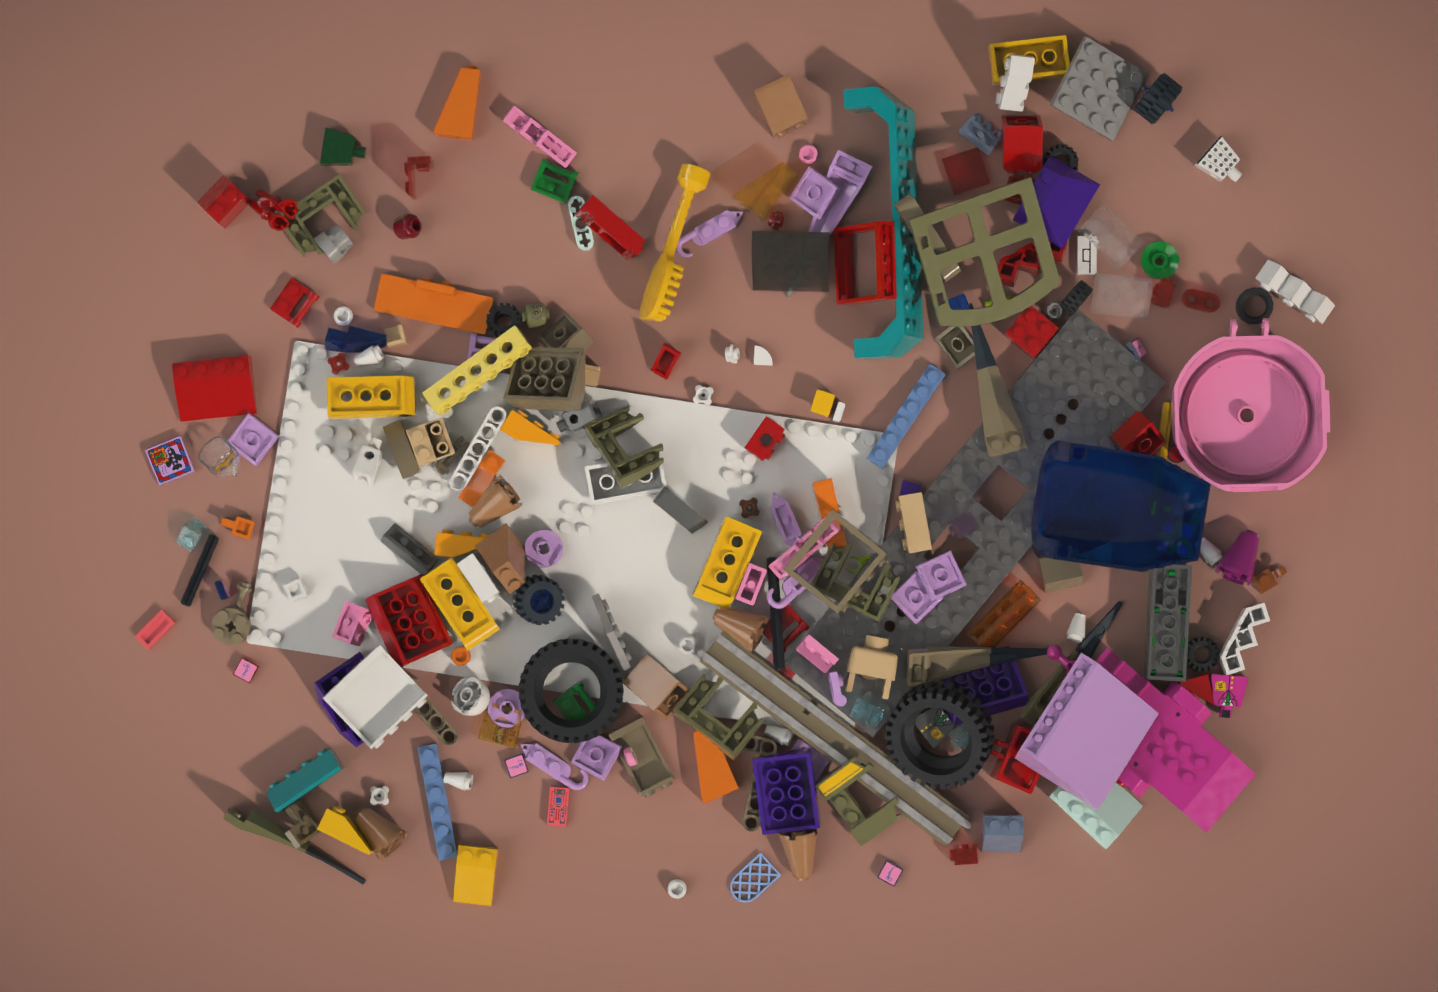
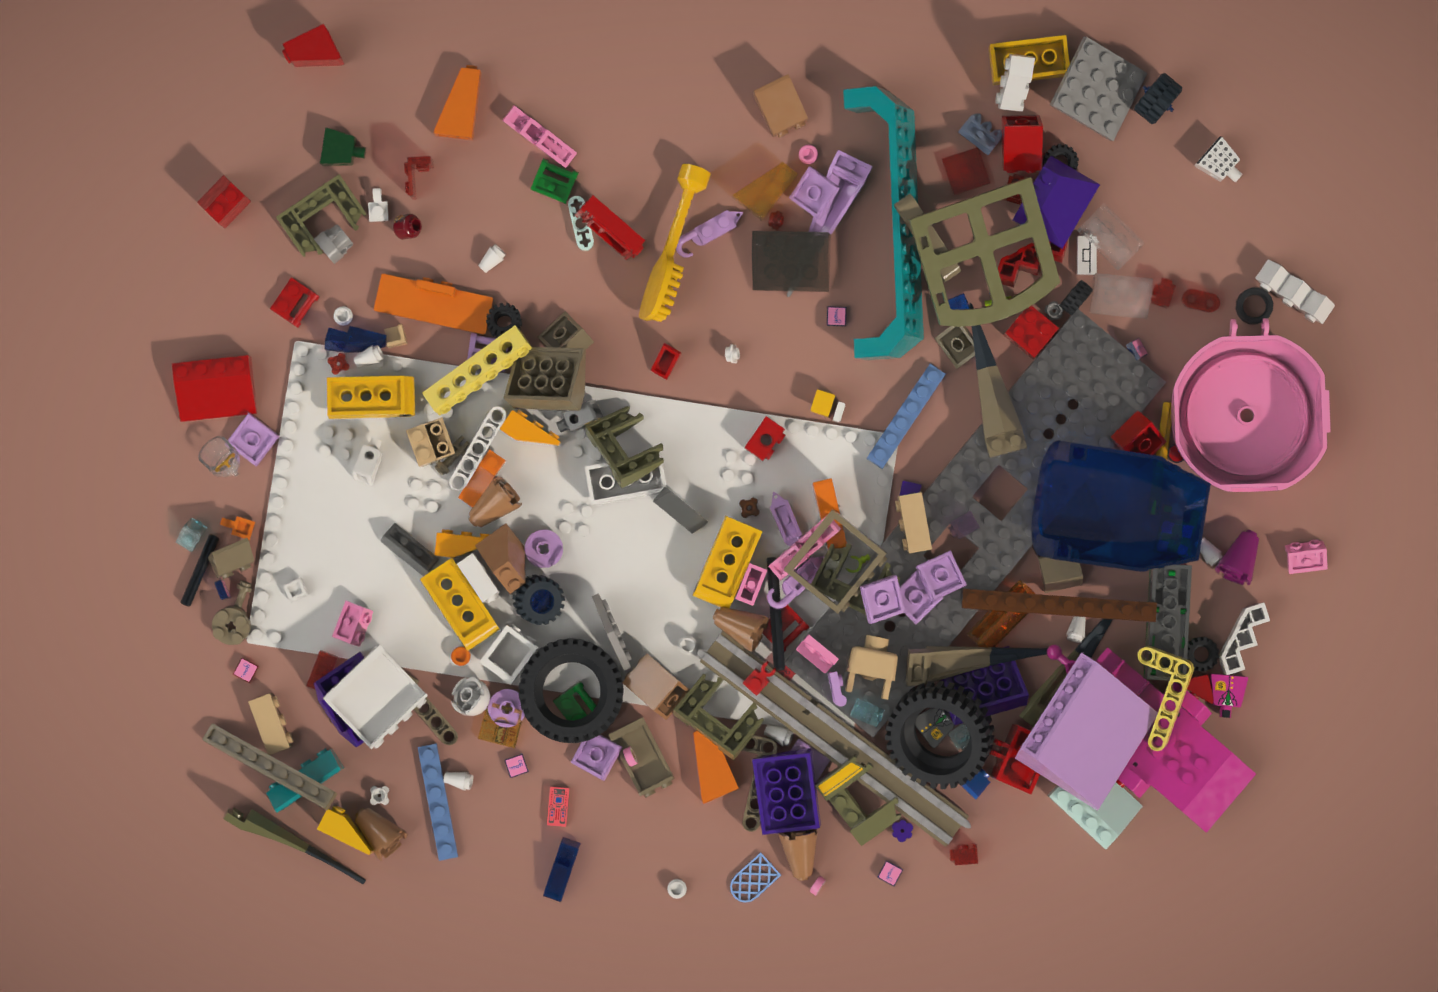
(155, 629): coral tile -> none
(170, 460): tile -> none
(232, 558): none -> dark tan slope
(268, 204): red piece -> none
(269, 766): none -> dark tan plate
(271, 723): none -> tan brick
(305, 824): dark tan plate -> none
(312, 49): none -> red slope
(324, 664): none -> clear red plate
(378, 210): none -> white plate
(401, 449): dark tan slope -> none
(408, 621): red slope -> none
(475, 874): yellow slope -> none
(492, 258): none -> white cone
(515, 631): none -> white window
(535, 315): olive head -> none
(553, 765): lavender plate -> none
(561, 869): none -> clear blue slope
(592, 375): tan panel -> none
(699, 391): white plate -> none
(758, 679): none -> red plate
(762, 357): white tile -> none
(817, 885): none -> bright pink tile
(836, 316): none -> bright pink tile
(882, 599): none -> lavender plate
(884, 262): red window -> none
(902, 836): none -> dark purple plant
(977, 784): none -> blue slope
(1002, 832): sand blue slope -> none
(1059, 605): none -> reddish brown plate
(1162, 251): green dish -> none
(1170, 694): none -> light yellow beam
(1266, 580): dark orange plate -> none
(1306, 556): none -> bright pink bracket

